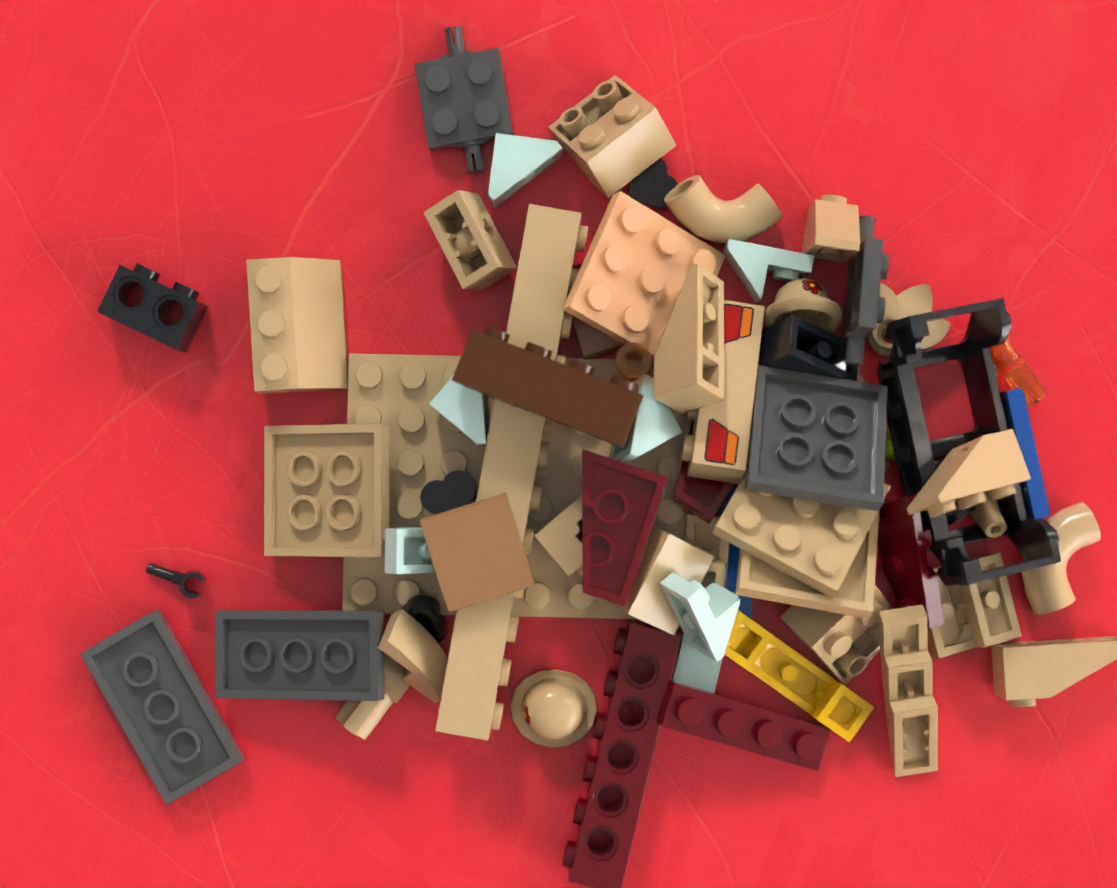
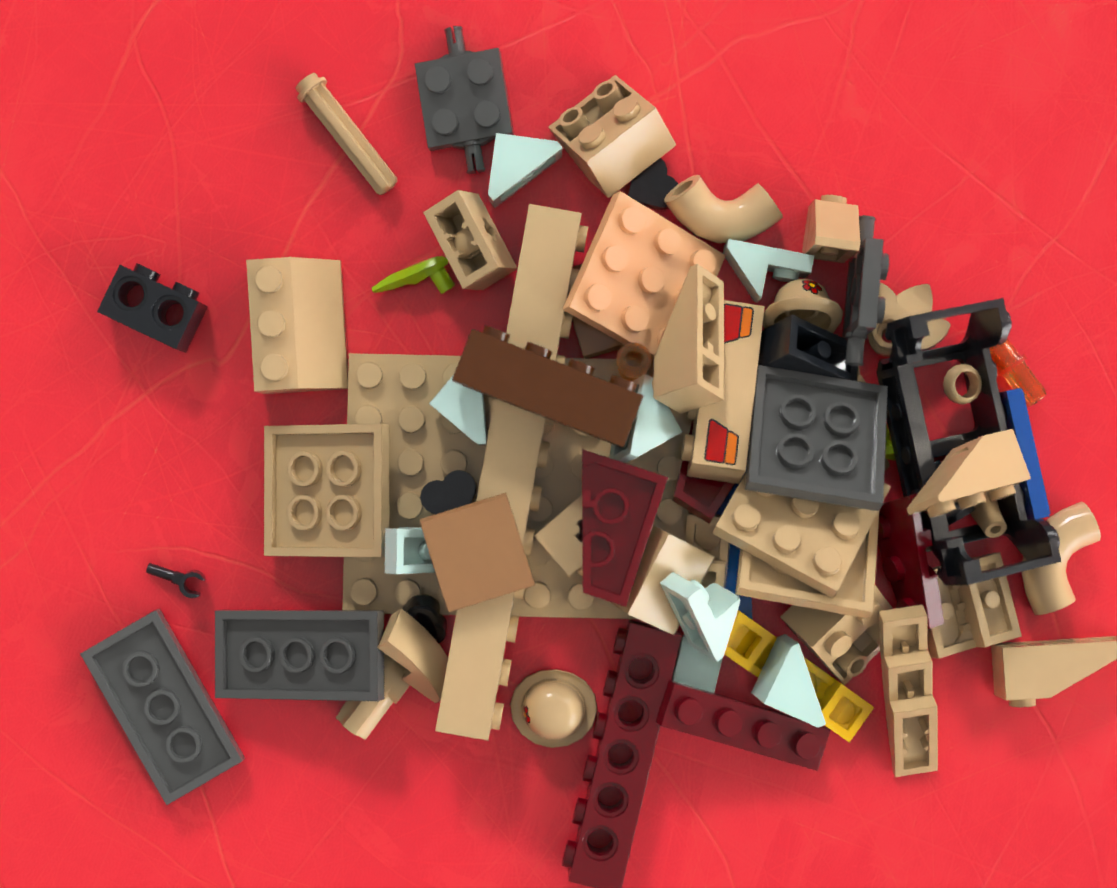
(346, 133): none -> tan axle
(415, 273): none -> lime bar
(787, 683): none -> light aqua slope
(974, 388): none -> tan piece

